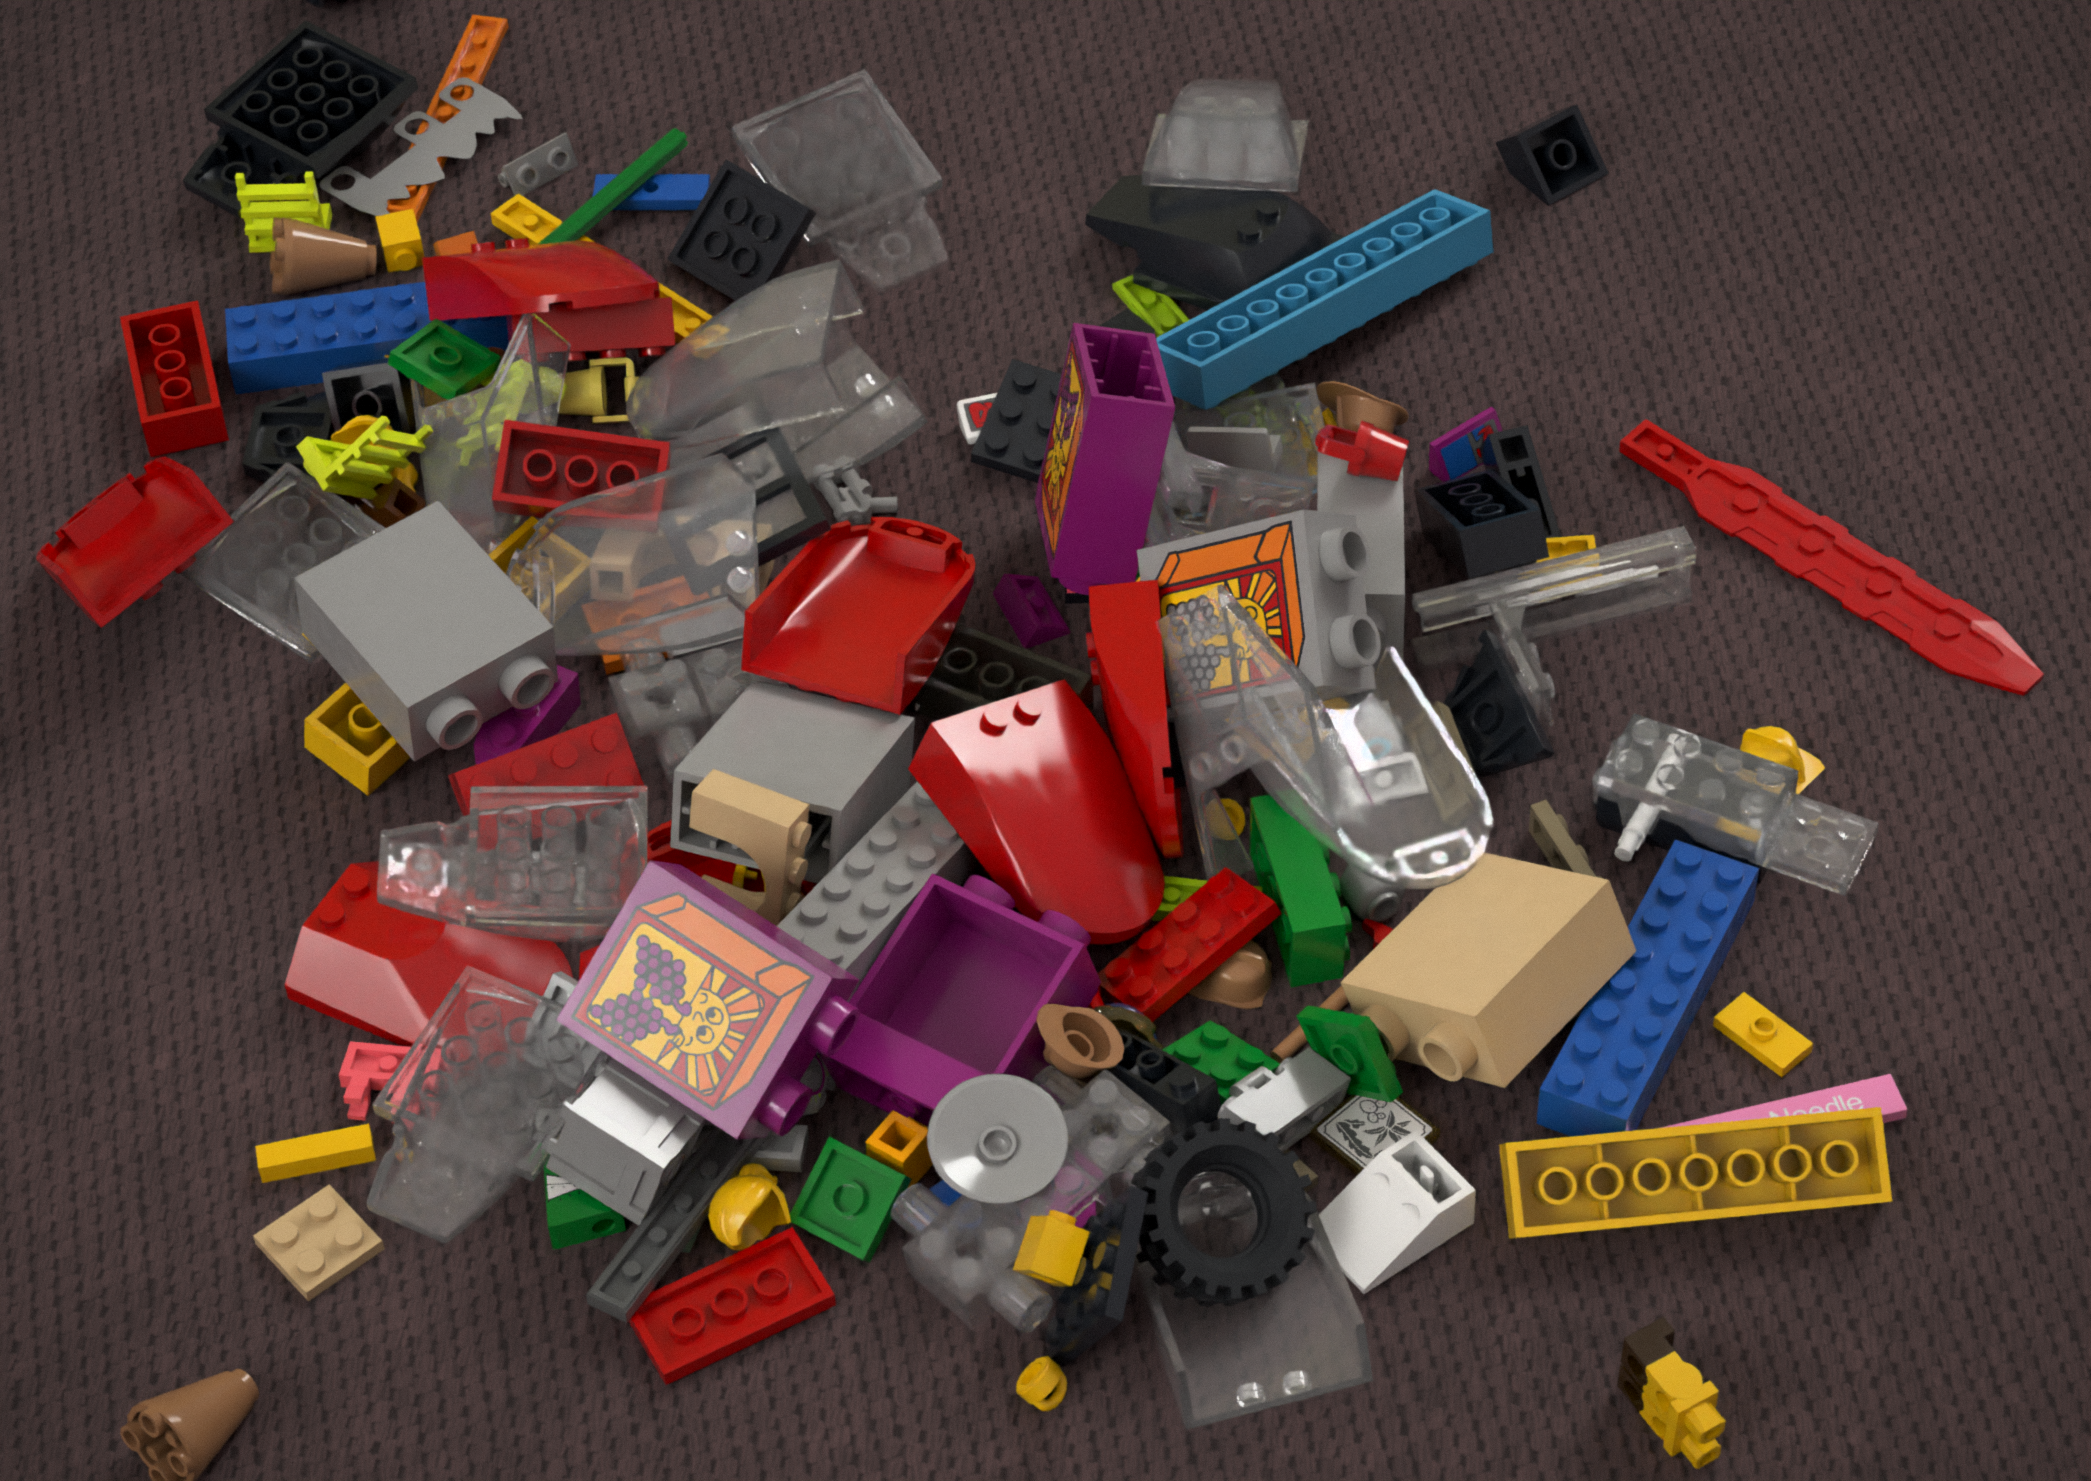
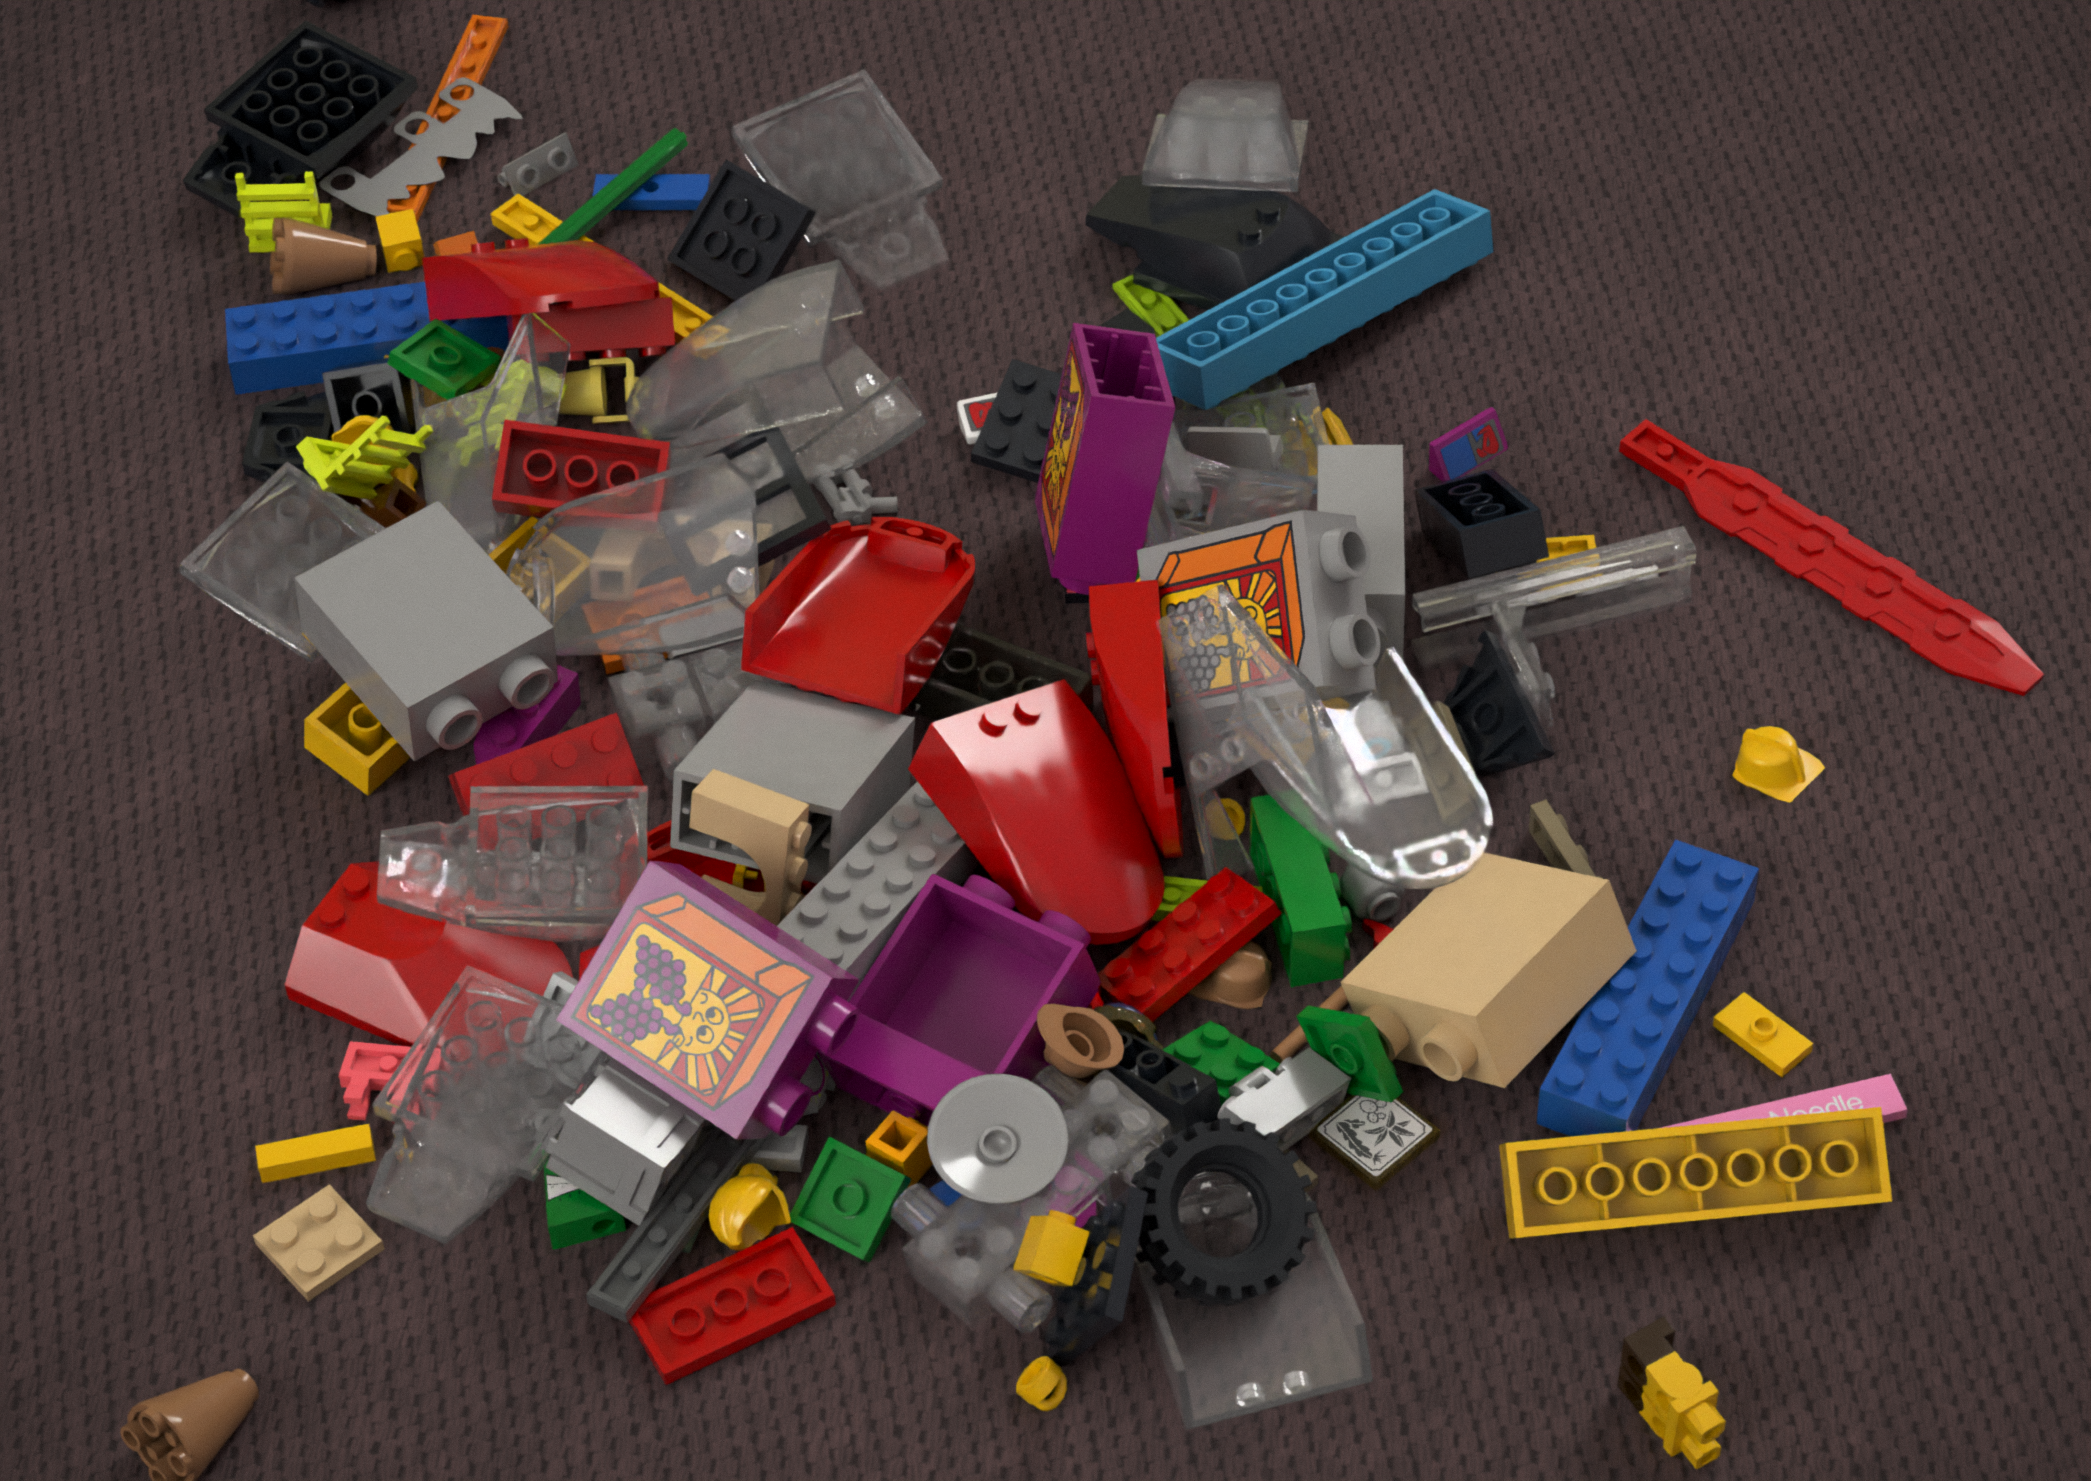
(133, 538): red windscreen -> none
(174, 378): red brick -> none
(1029, 609): magenta slope -> none
(1356, 405): medium nougat piece -> none
(1369, 450): red piece -> none
(1397, 1211): white slope -> none
(1515, 459): black slope -> none
(1553, 155): black slope -> none
(1693, 790): clear piece -> none

